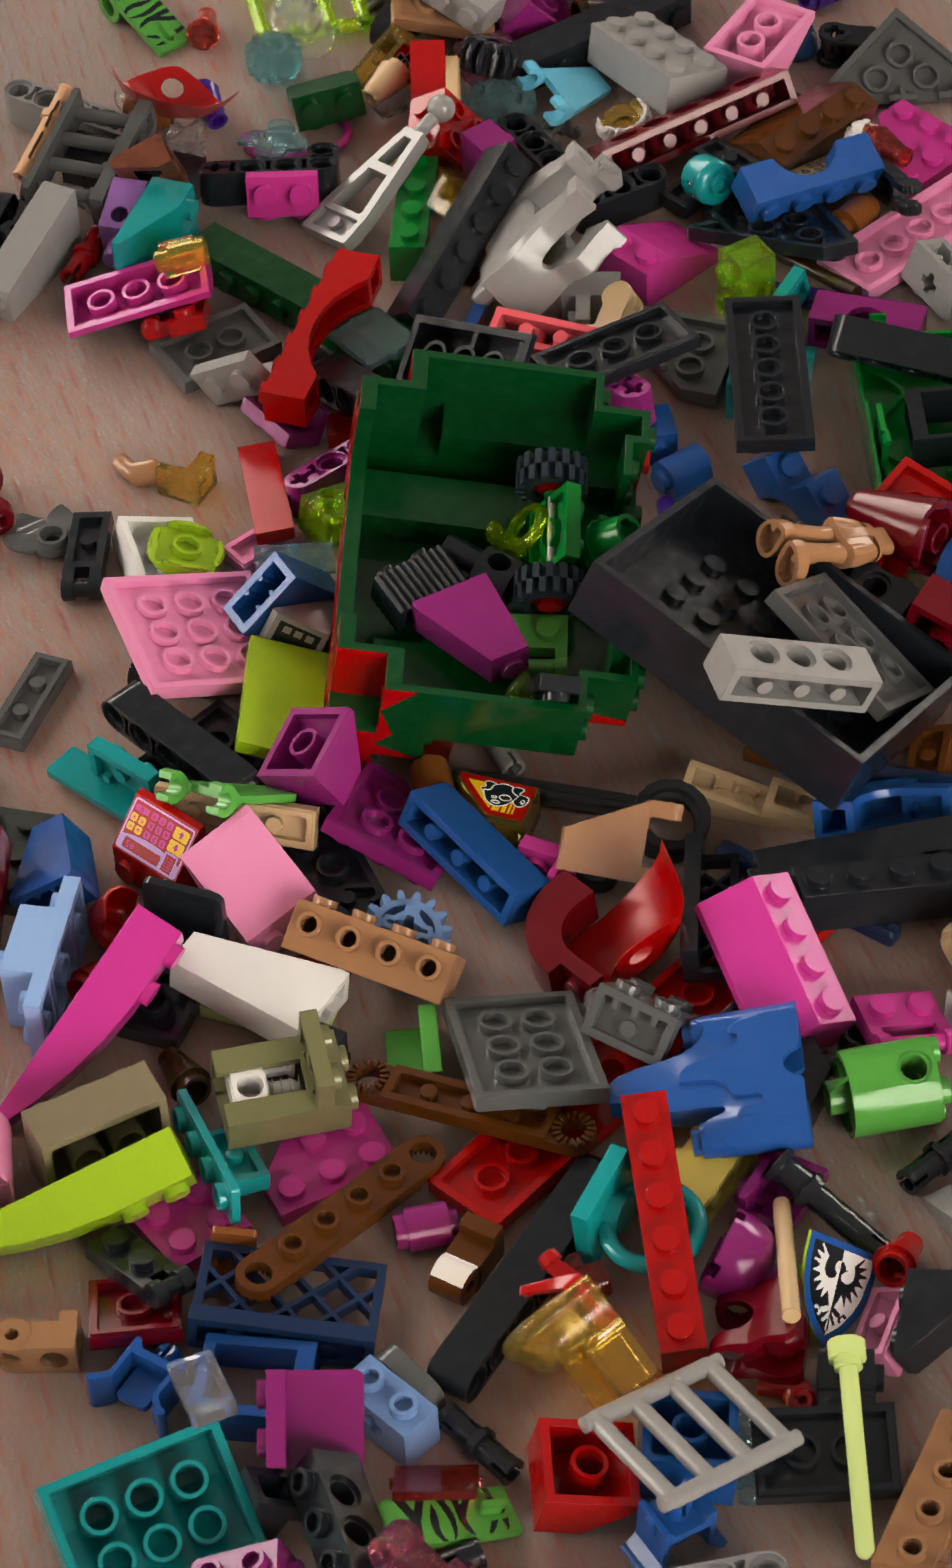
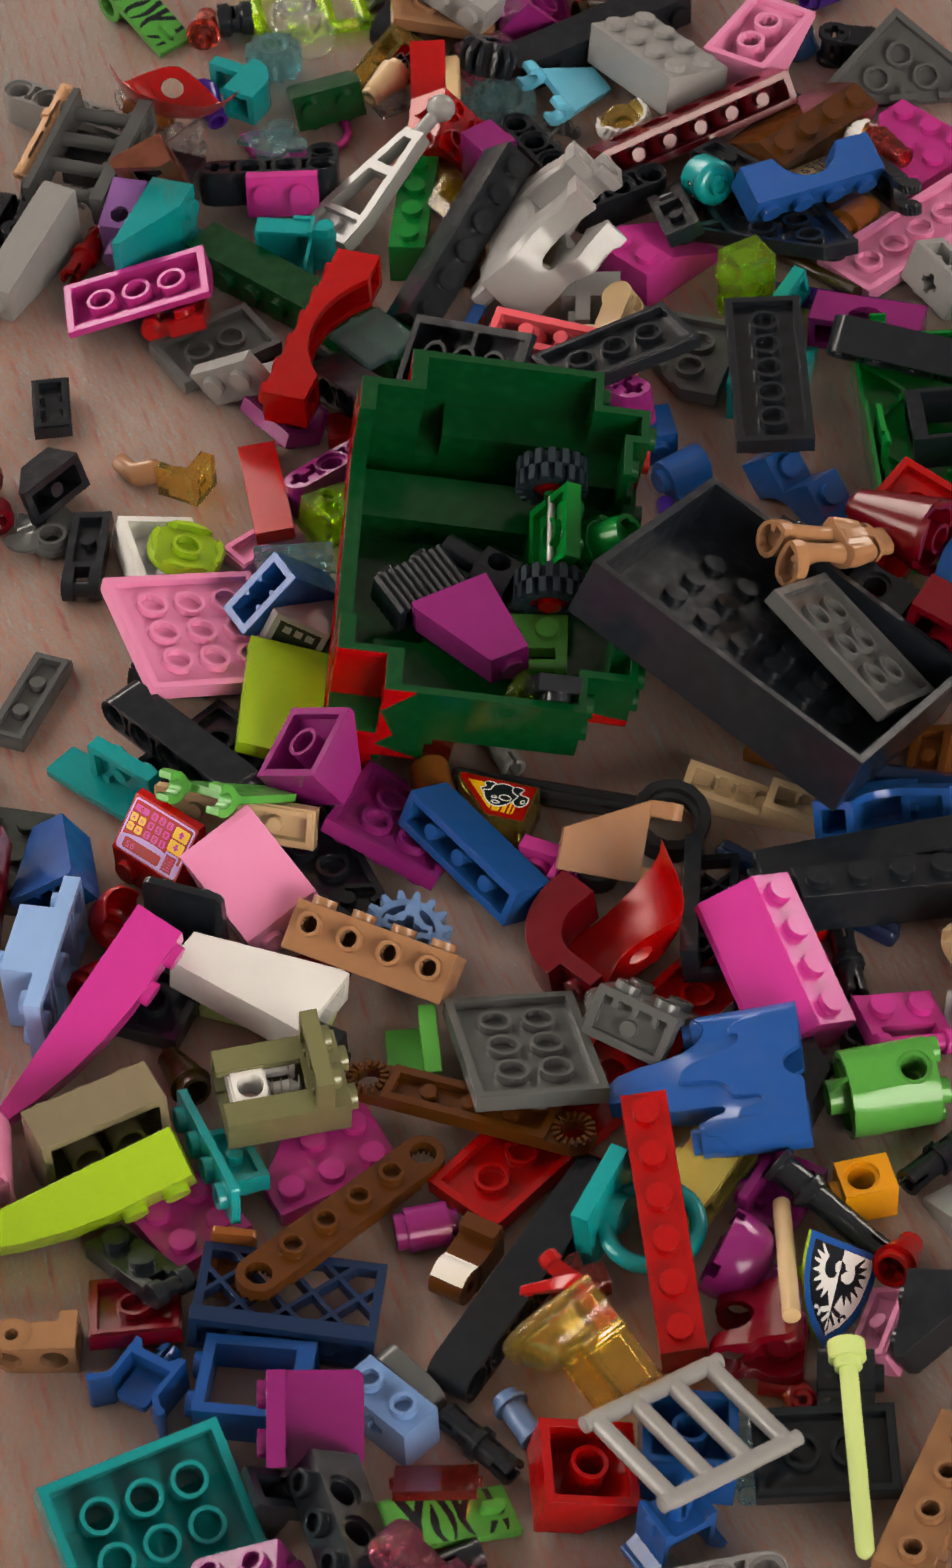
(50, 483): none -> black slope
(51, 408): none -> black plate
(181, 255): clear yellow brick -> none
(202, 1389): clear tile -> none
(235, 19): none -> black wheel
(250, 80): none -> teal brick
(298, 240): none -> teal piece
(512, 539): clear neon green piece -> none
(513, 1409): none -> medium blue pin
(676, 216): none -> black plate
(792, 673): light grey brick -> none
(847, 962): none -> black pin
(866, 1186): none -> light orange brick

